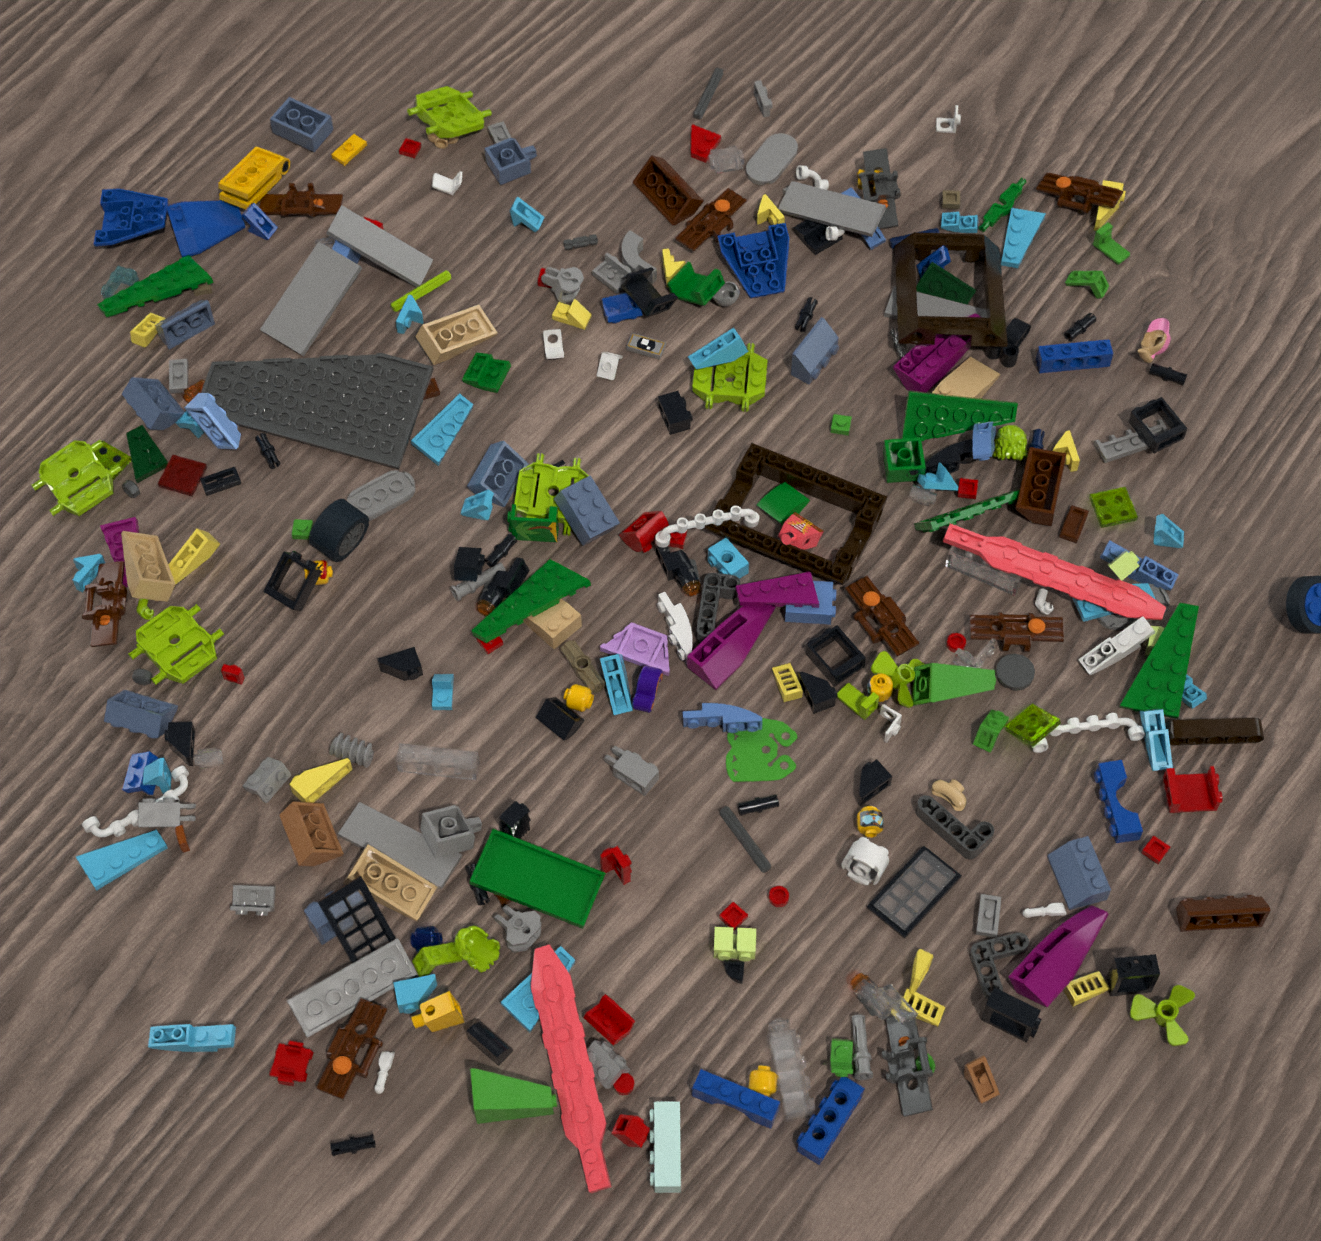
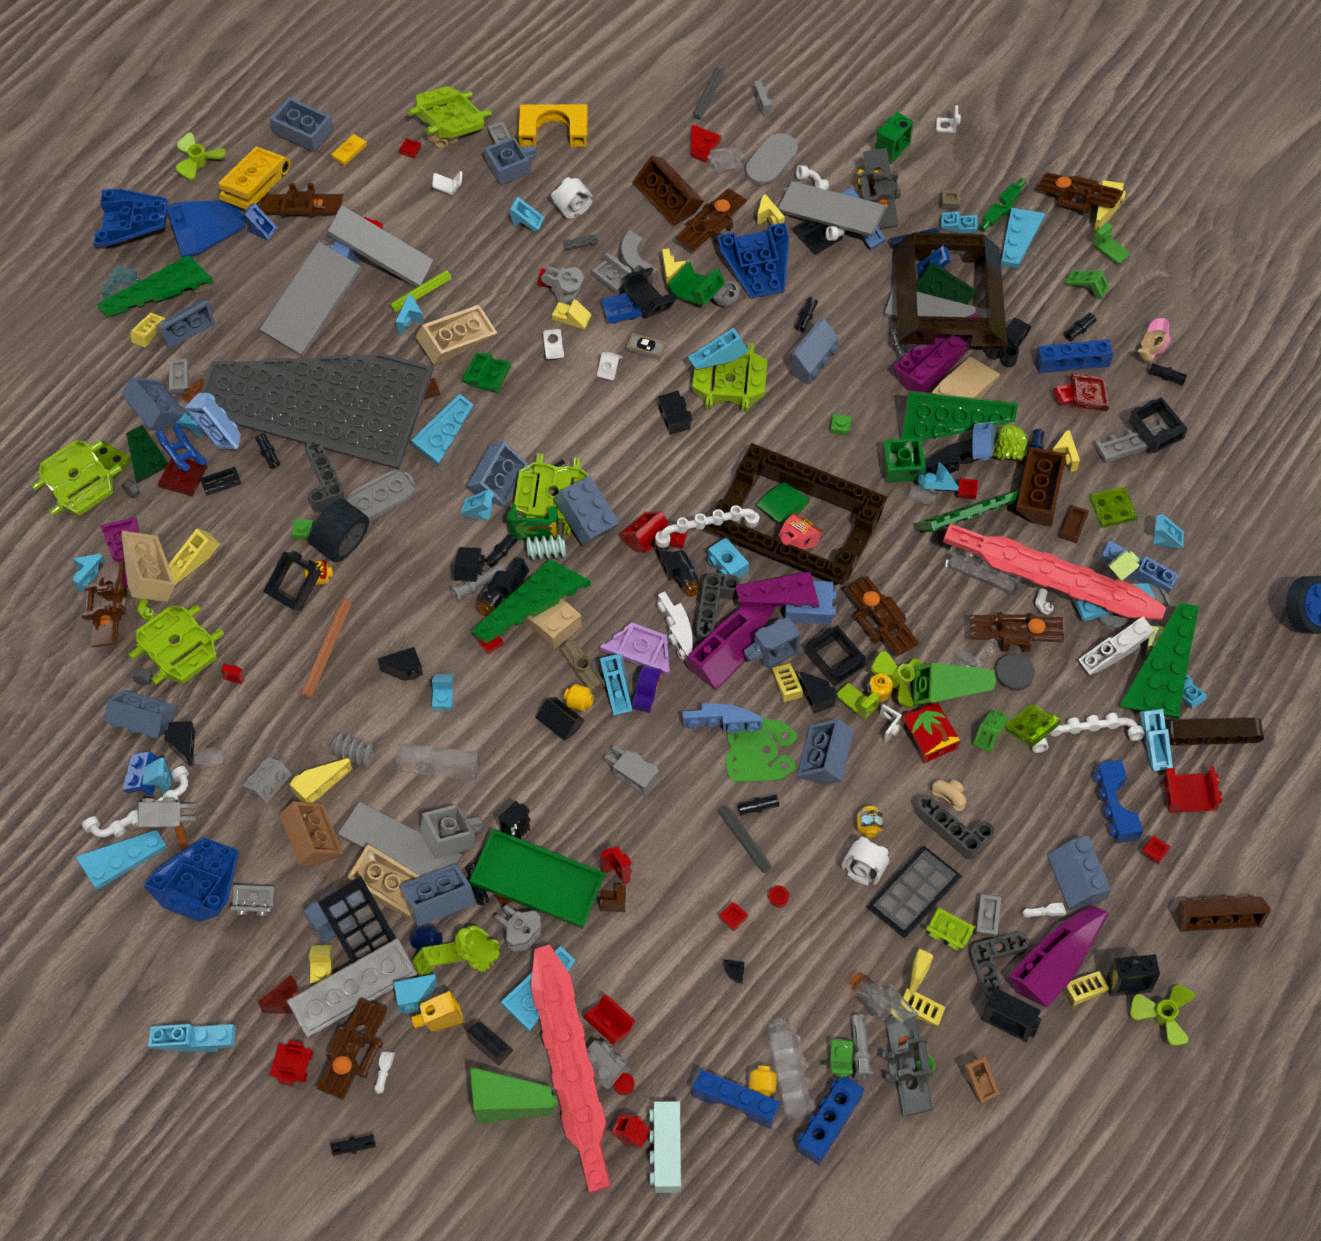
(183, 442): none -> blue piece
(195, 880): none -> blue wedge
(197, 156): none -> lime piece
(274, 1001): none -> clear red slope
(320, 963): none -> light yellow slope
(326, 491): none -> dark grey beam
(326, 648): none -> nougat axle
(437, 894): none -> sand blue slope
(534, 116): none -> yellow arch
(546, 547): none -> light aqua piece
(572, 197): none -> white brick
(614, 900): none -> reddish brown panel
(734, 946): yellowish green piece -> none
(774, 643): none -> sand blue hinge
(826, 752): none -> sand blue slope
(873, 781): black slope -> none
(895, 135): none -> green brick
(931, 731): none -> red panel
(950, 928): none -> lime bracket
(956, 641): red tile -> none
(1064, 394): none -> red plate
(1089, 392): none -> clear red tile

